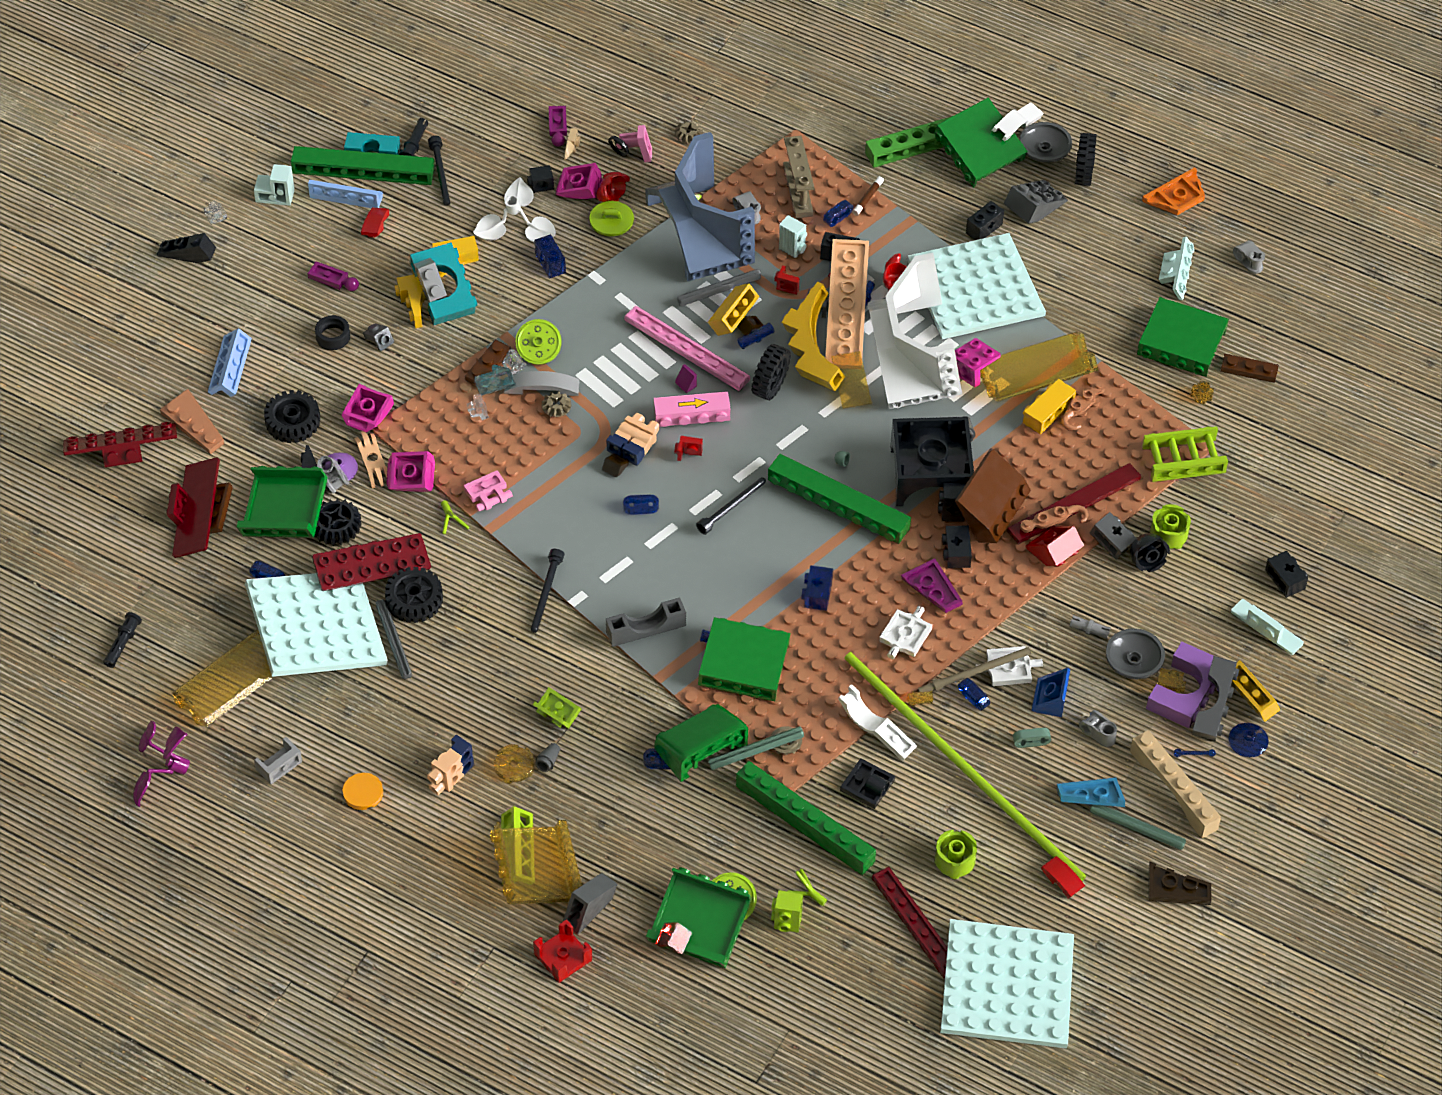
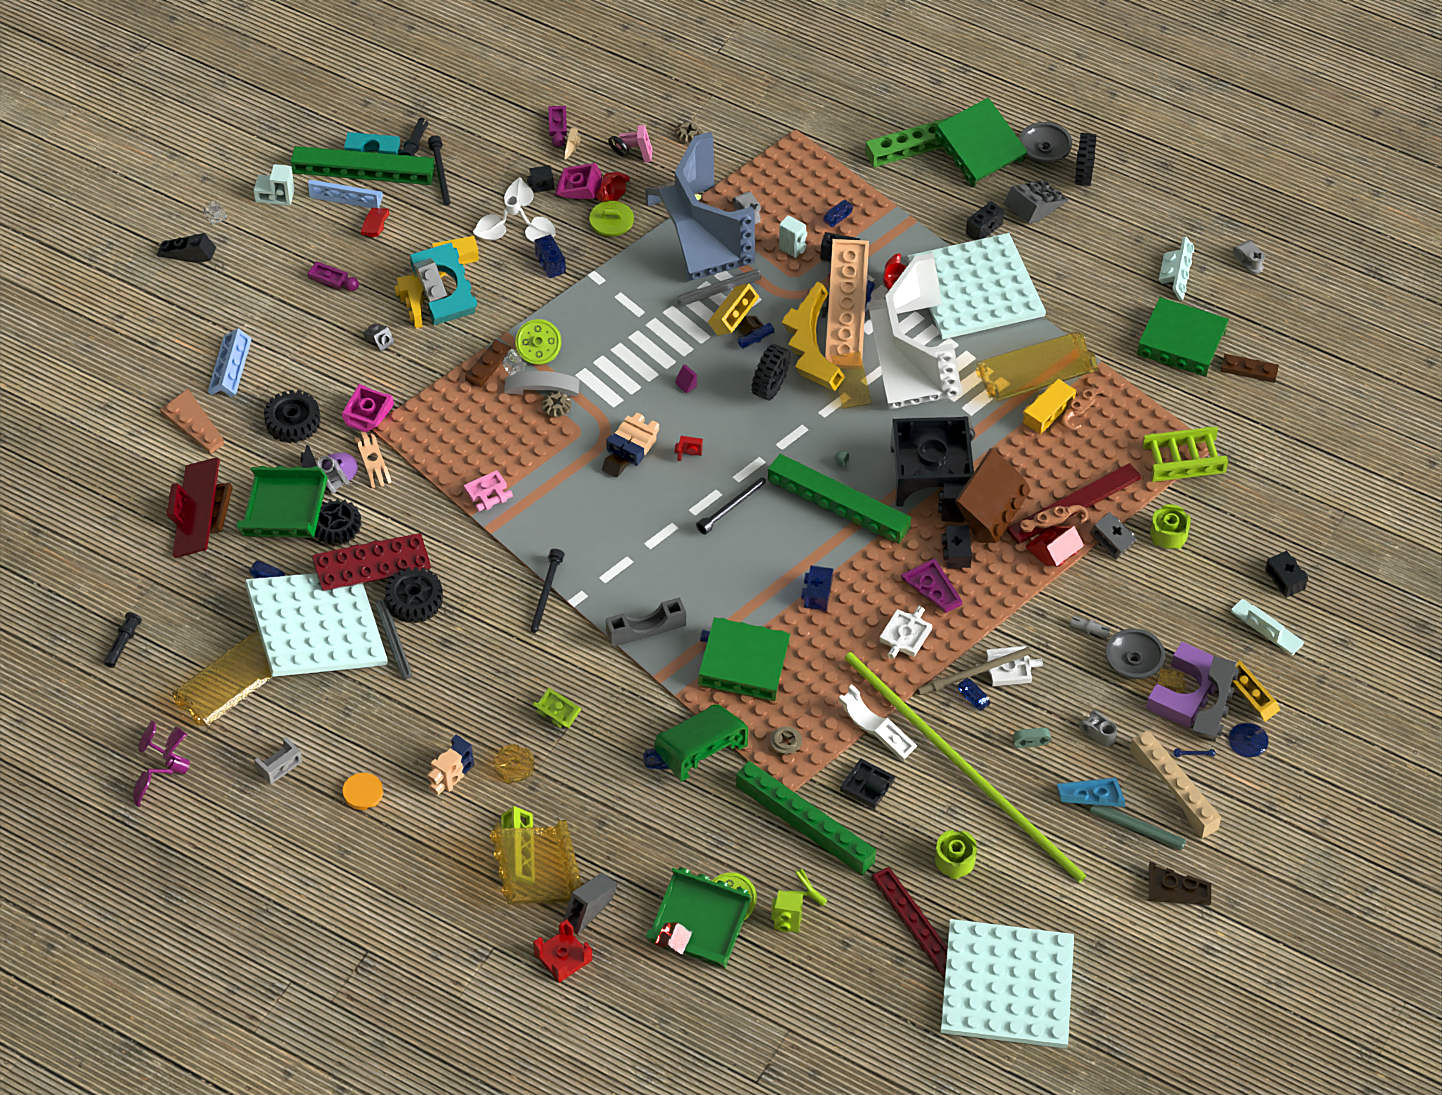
(120, 446): dark red bracket -> none
(332, 322): black tyre -> none
(411, 471): dark pink slope -> none
(448, 514): lime plant -> none
(478, 407): clear tile -> none
(494, 381): clear light blue slope -> none
(547, 758): dark grey cone -> none
(641, 504): clear blue beam -> none
(687, 348): bright pink tile -> none
(692, 409): bright pink brick -> none
(756, 748): sand green axle -> none
(786, 282): red bracket -> none
(798, 176): dark tan fence -> none
(867, 196): reddish brown bar -> none
(920, 698): clear yellow pin -> none
(972, 358): dark pink bracket -> none
(1015, 119): white piece -> none
(1051, 693): blue slope -> none
(1063, 875): red slope -> none
(1149, 552): black cylinder -> none
(1177, 194): orange wing -> none
(1202, 392): clear yellow gear -> none

